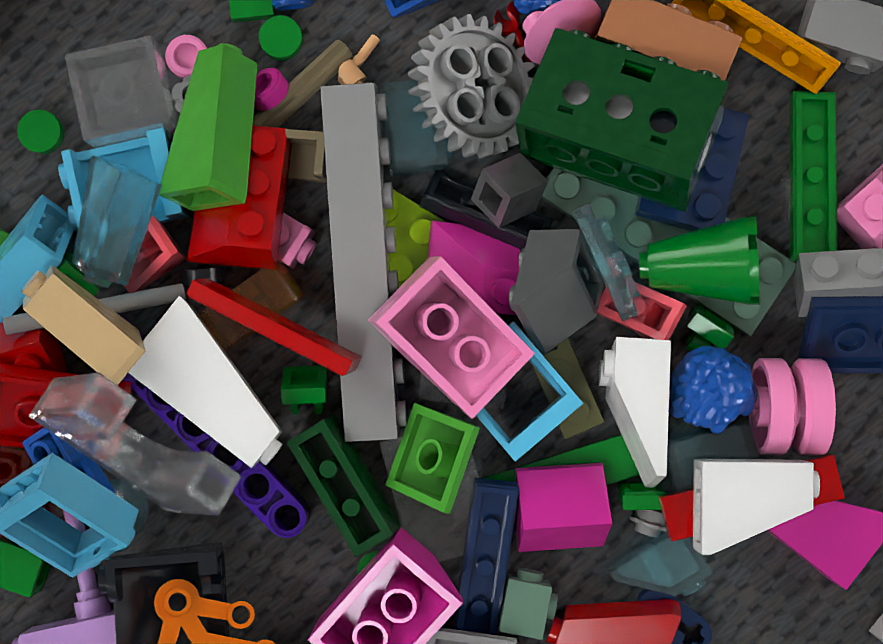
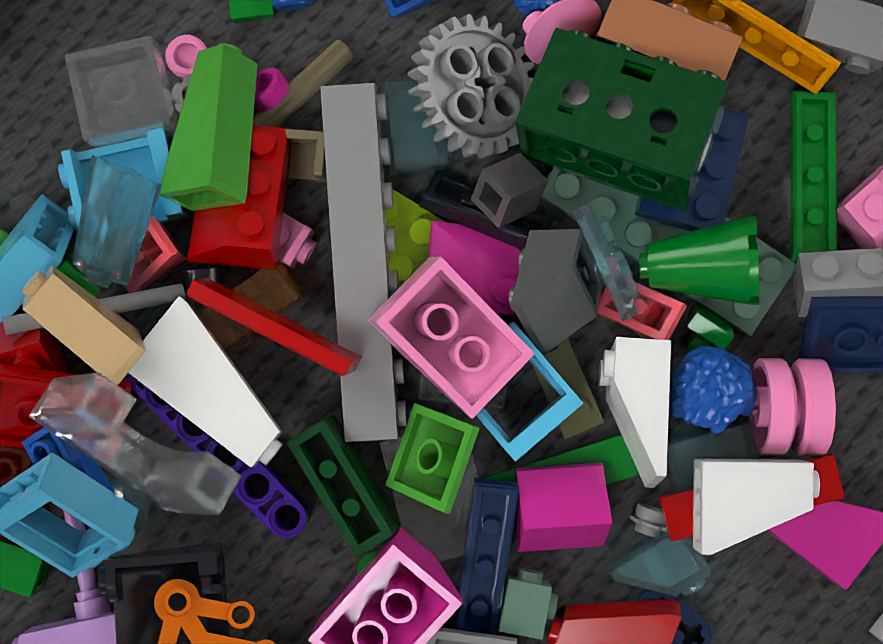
(40, 132): green tile -> none
(280, 38): green tile -> none
(304, 386): green tile -> none
(349, 70): light nougat hand -> none
(511, 26): red hand -> none
(638, 497): green tile -> none

